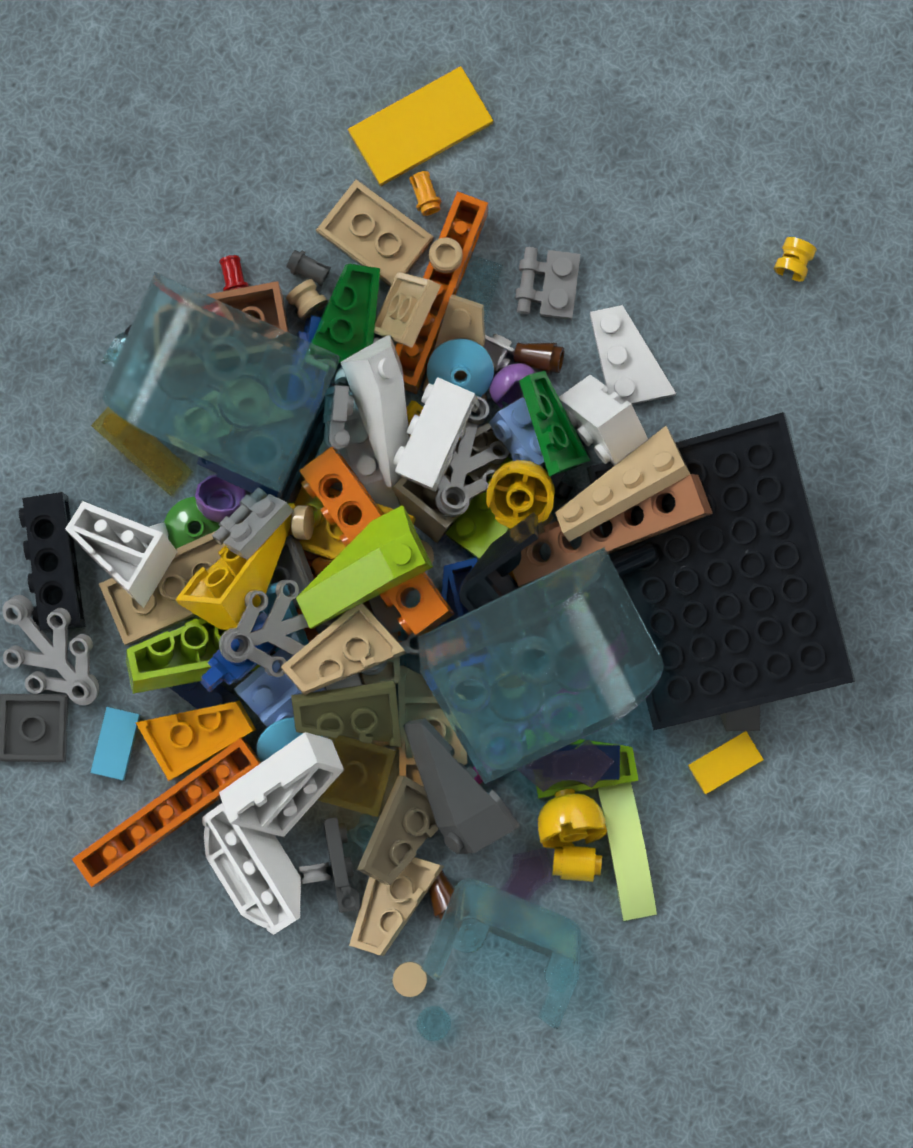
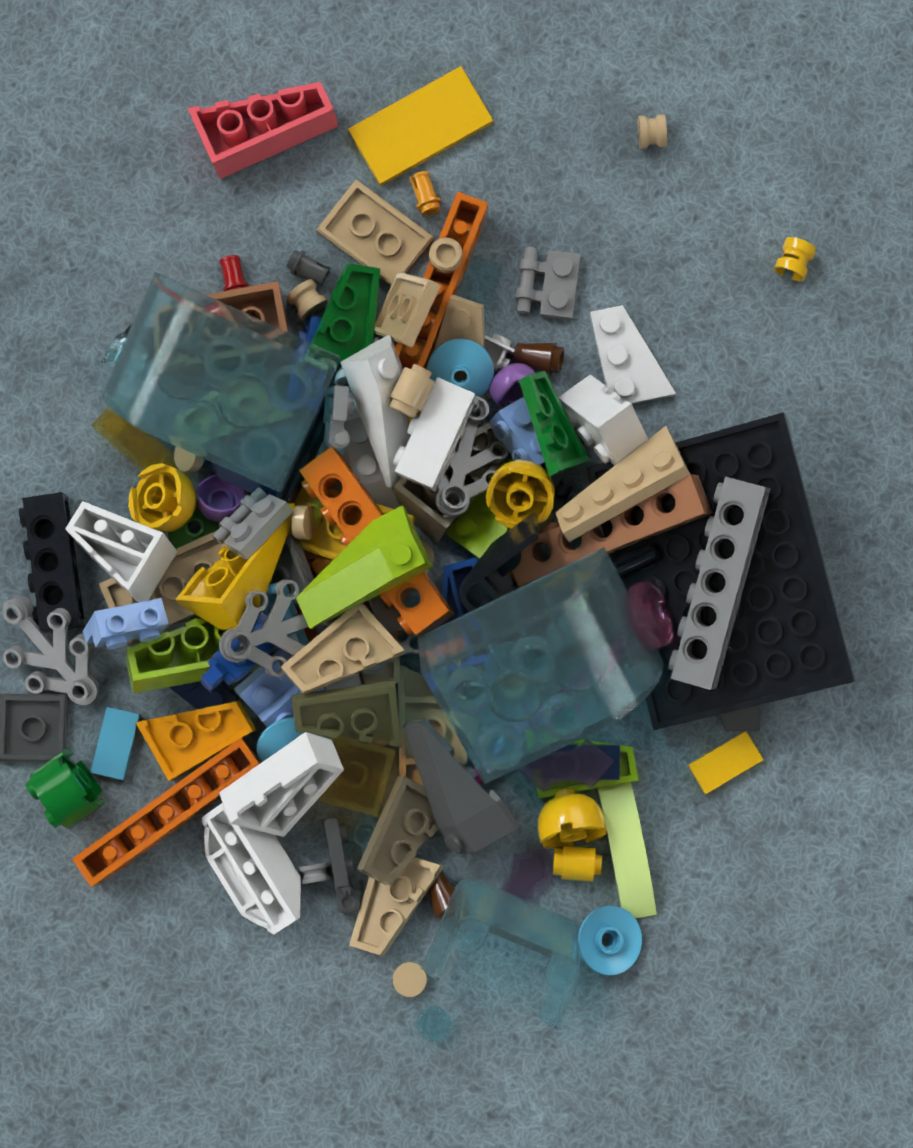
(65, 790): none -> green brick
(125, 623): none -> light blue plate
(162, 498): none -> yellow cylinder
(187, 461): none -> tan tile
(262, 125): none -> coral wedge
(412, 390): none -> tan brick
(623, 945): none -> medium azure dish
(647, 615): none -> clear pink tile
(652, 131): none -> tan wheel
(685, 665): none -> light grey brick

